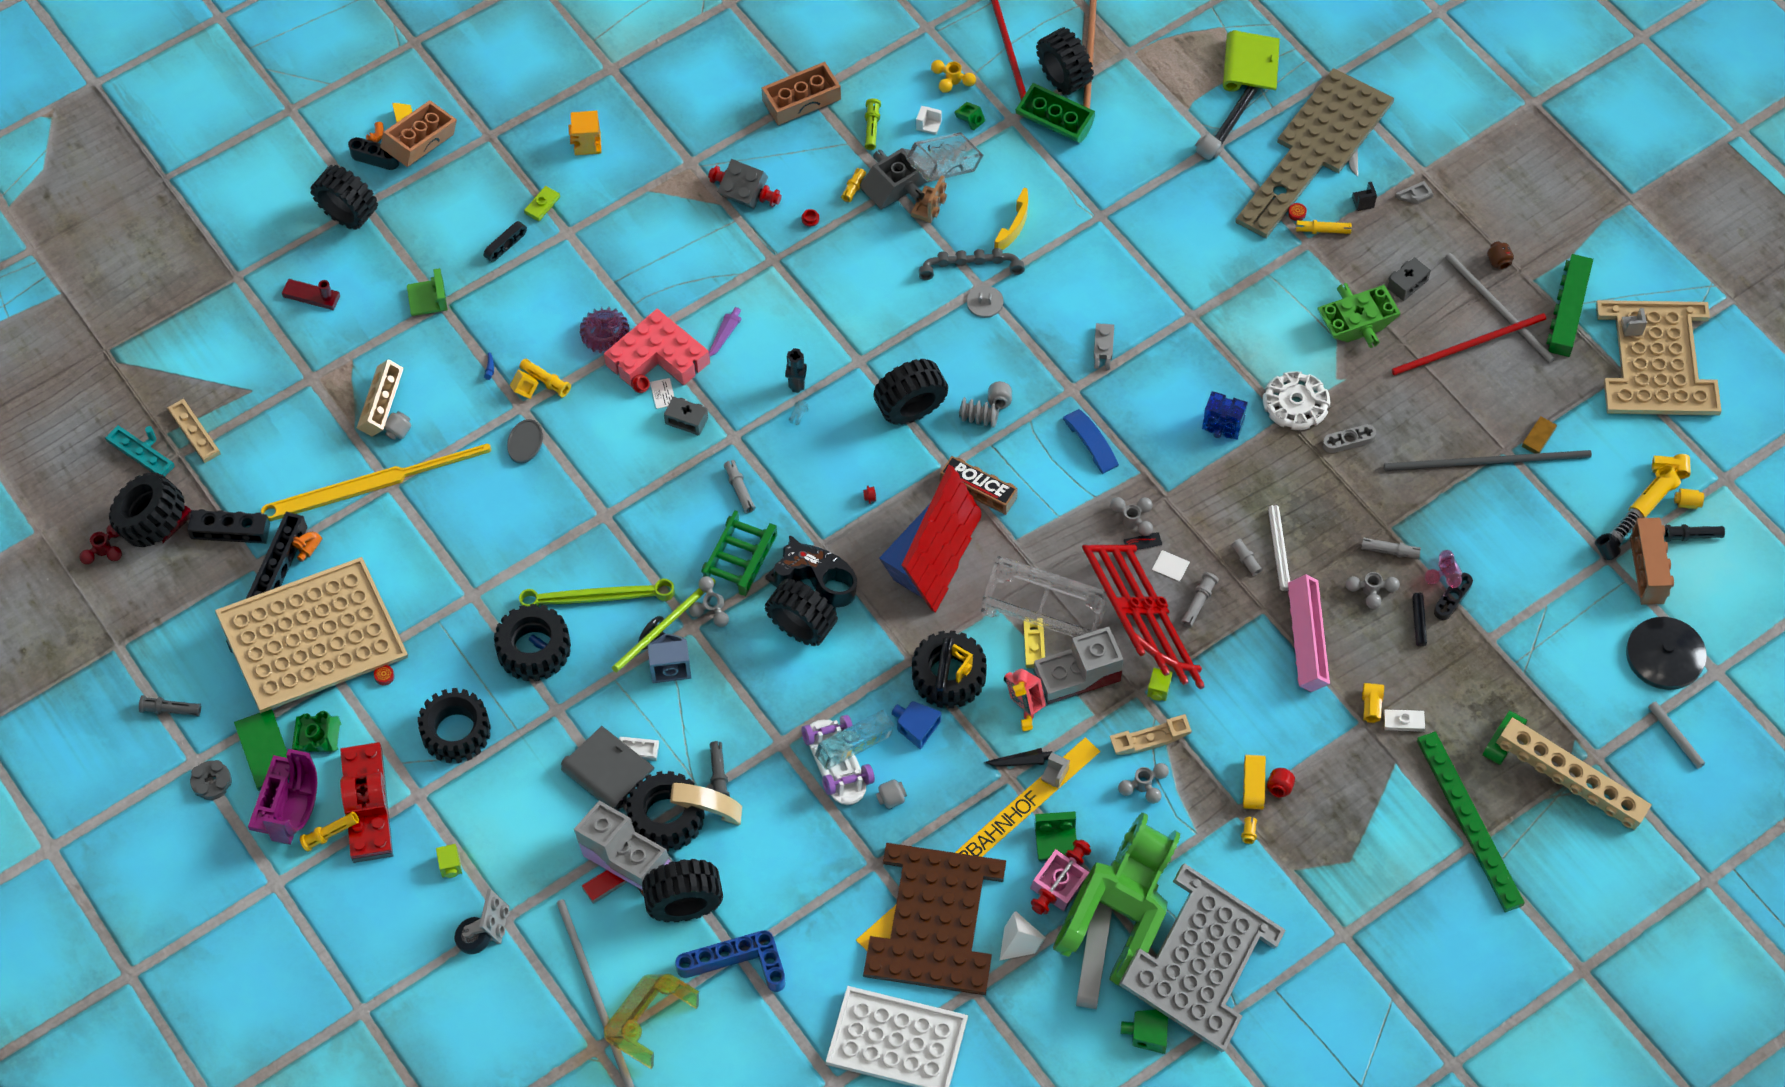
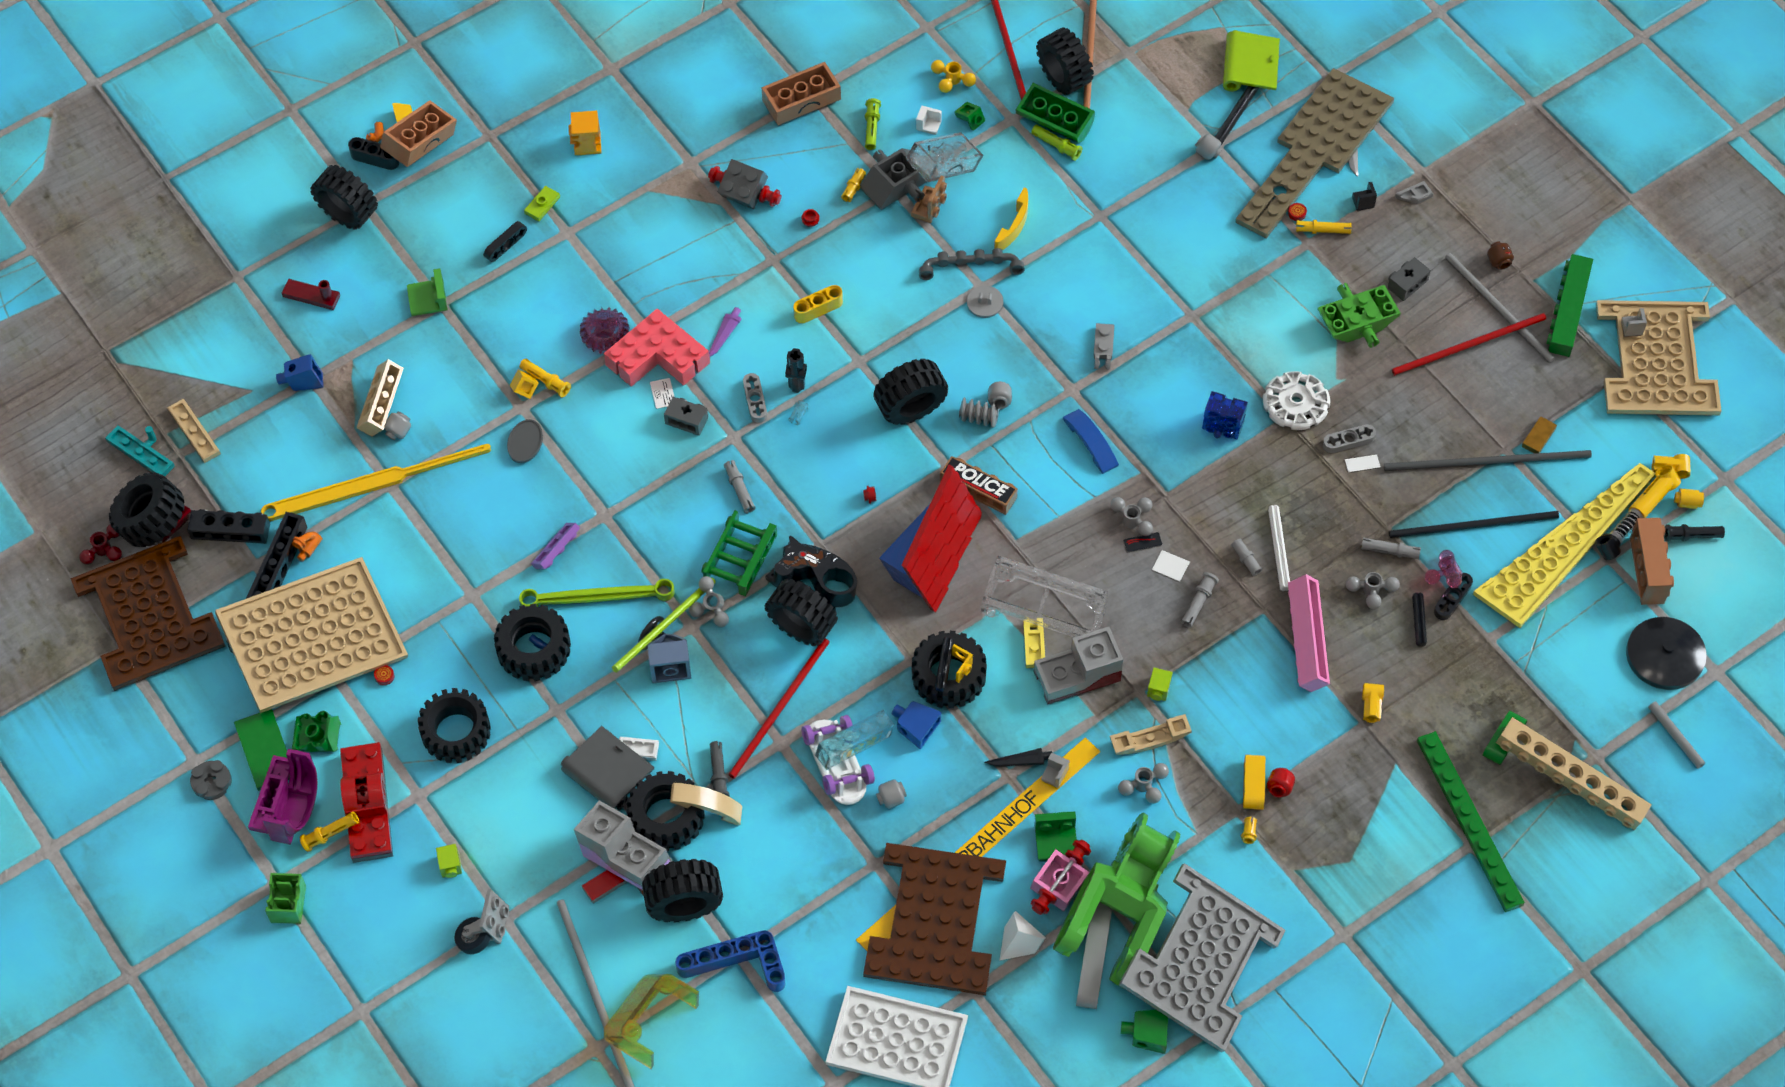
(148, 614): none -> reddish brown piece
(160, 705): dark grey pin -> none
(286, 898): none -> bright green piece
(301, 374): none -> blue torso
(490, 367): blue helmet -> none
(555, 546): none -> medium lavender plate
(640, 383): red plate -> none
(752, 405): none -> light grey beam
(778, 709): none -> red piece
(824, 298): none -> yellow beam
(1027, 692): coral torso -> none
(1062, 145): none -> lime pin
(1139, 606): red piece -> none
(1362, 463): none -> white sticker
(1404, 720): white plate -> none
(1473, 524): none -> black piece
(1533, 576): none -> light yellow wing

